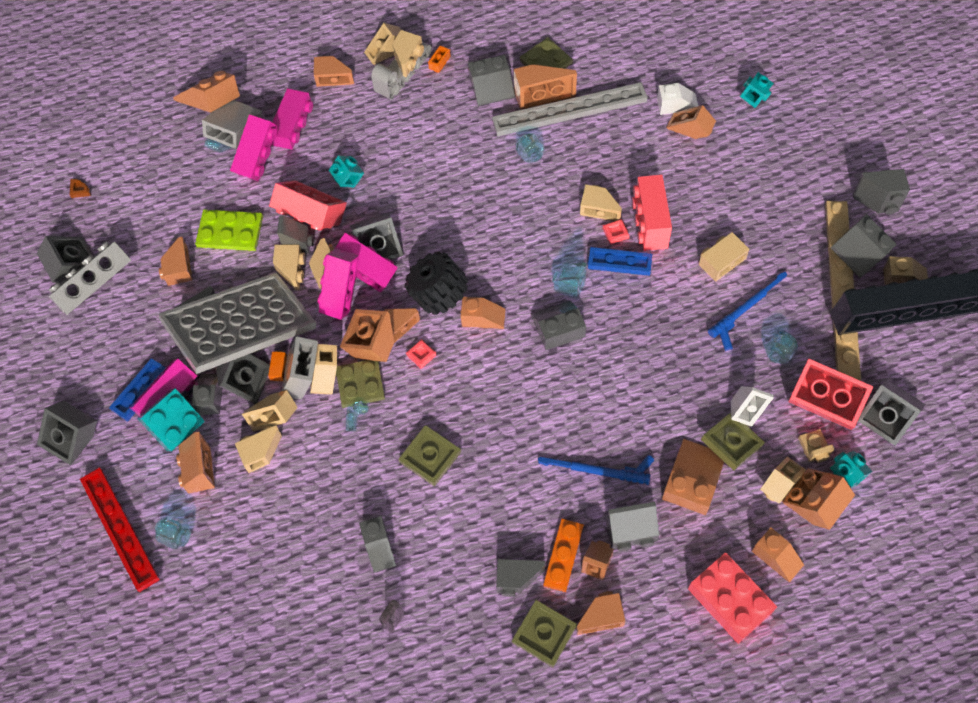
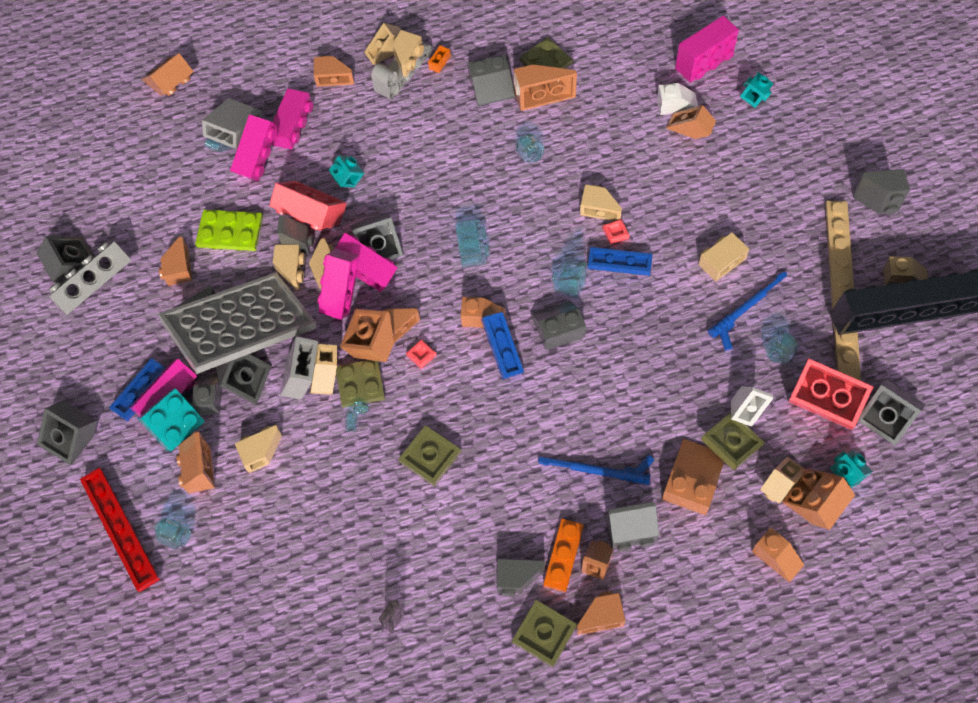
(78, 189): dark orange tile -> none
(168, 75): none -> nougat slope
(210, 92): nougat slope -> none
(270, 411): tan slope -> none
(277, 366): orange piece -> none
(377, 544): dark grey slope -> none
(436, 283): black wheel -> none
(470, 243): none -> clear light blue brick
(502, 345): none -> blue plate
(569, 109): light grey plate -> none
(652, 212): coral brick -> none
(706, 49): none -> dark pink brick
(732, 597): coral brick -> none
(815, 446): tan bracket -> none
(863, 246): dark grey slope -> none

